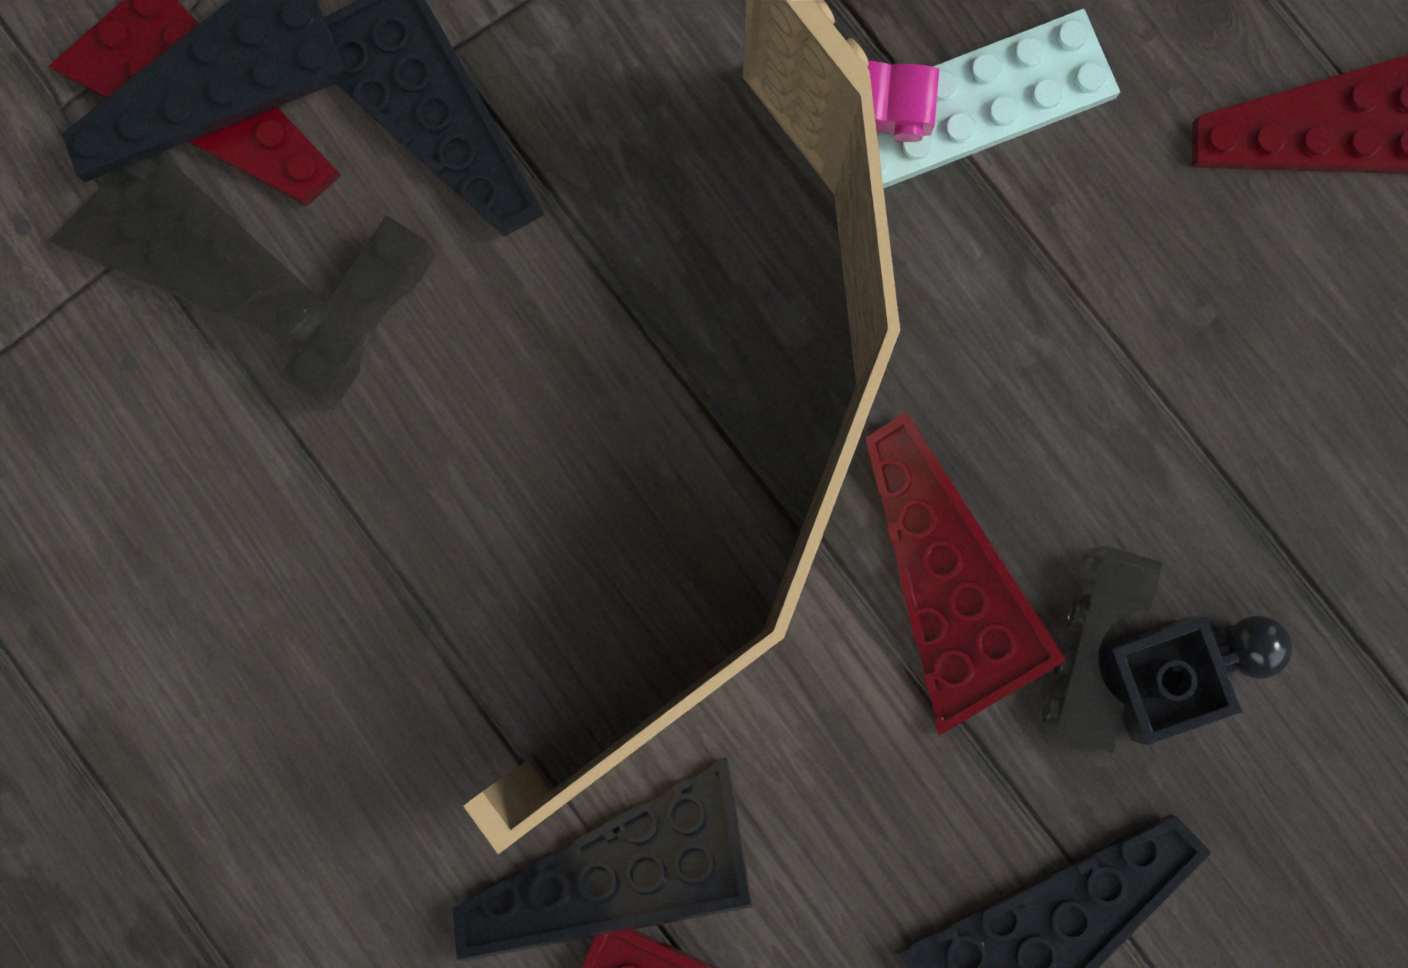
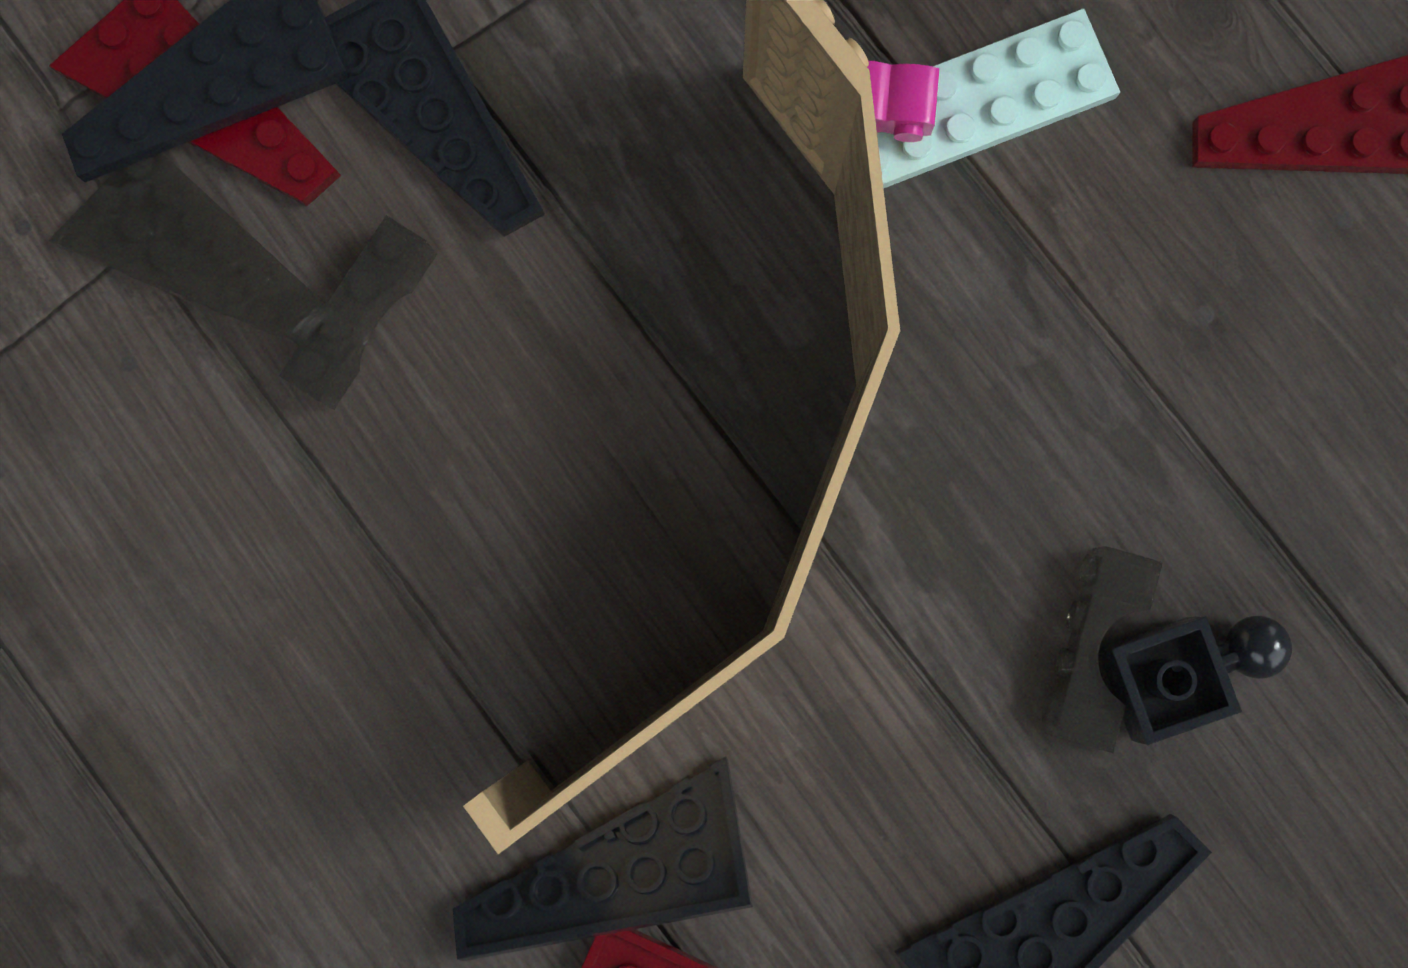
(963, 603): dark red wing -> none

